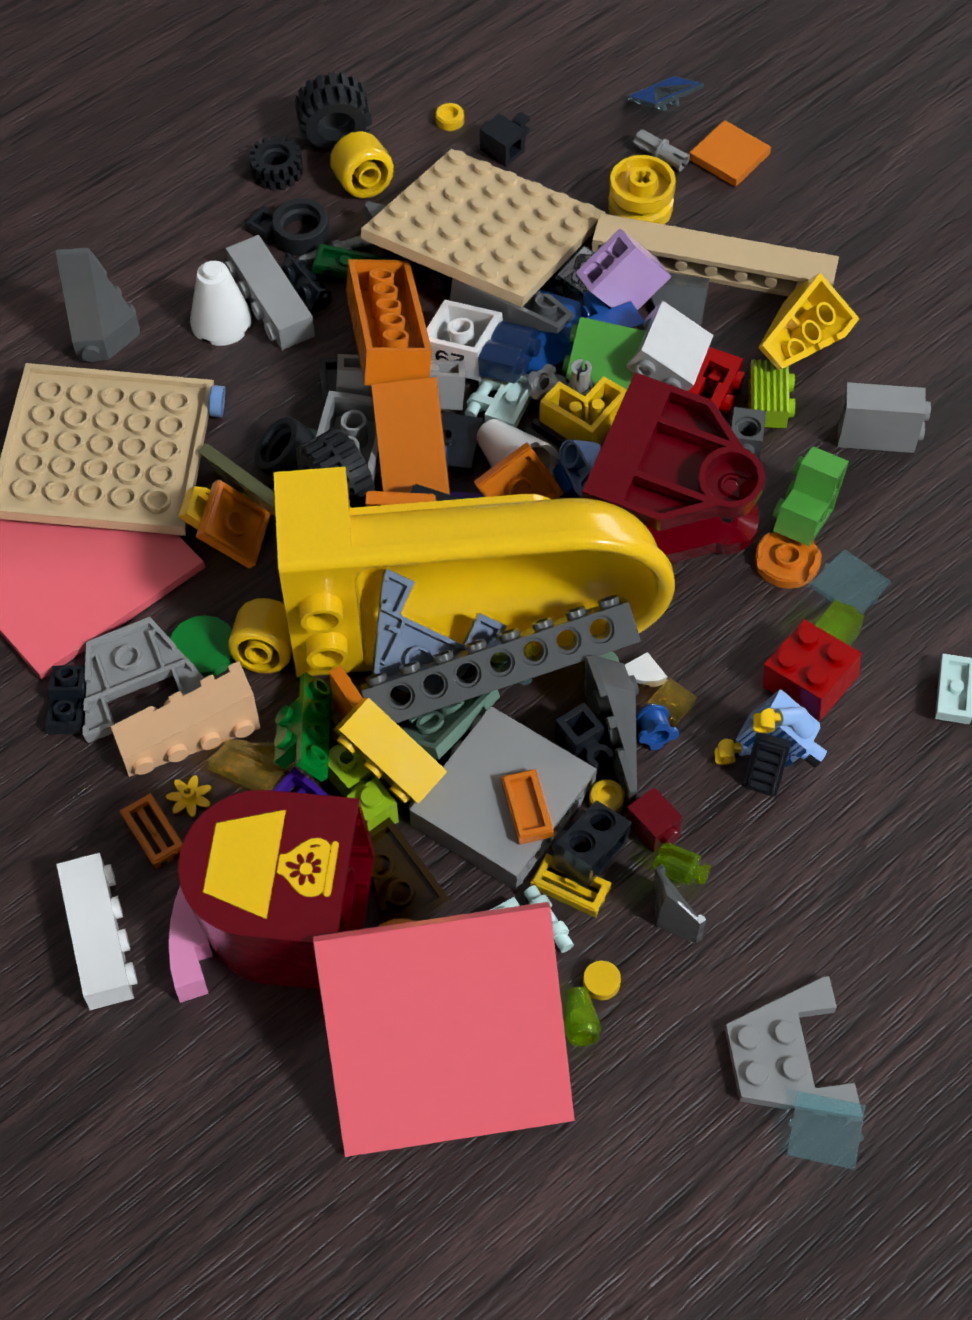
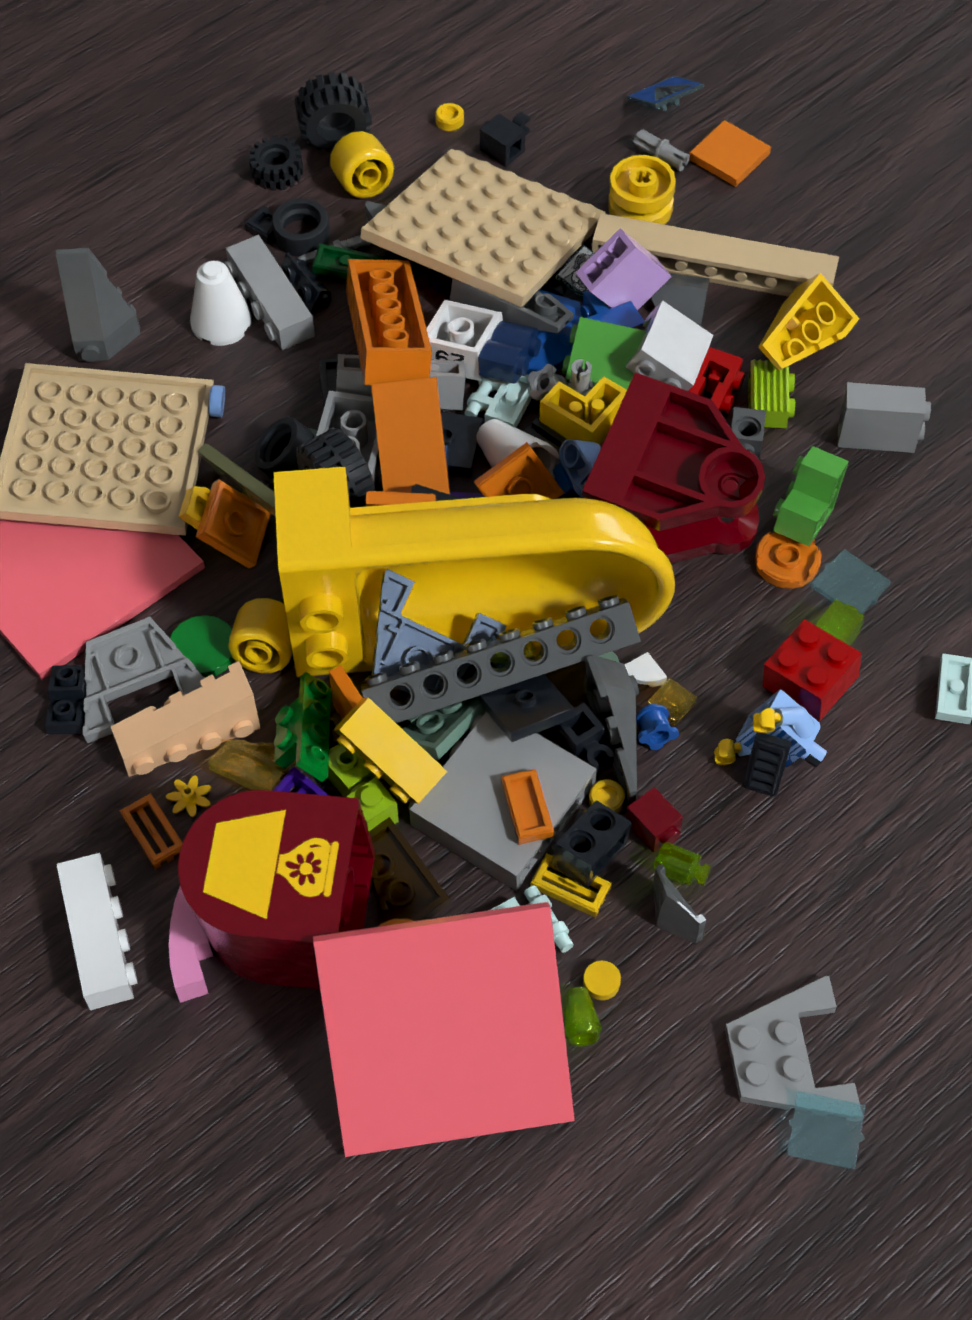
(527, 707): none -> black plate

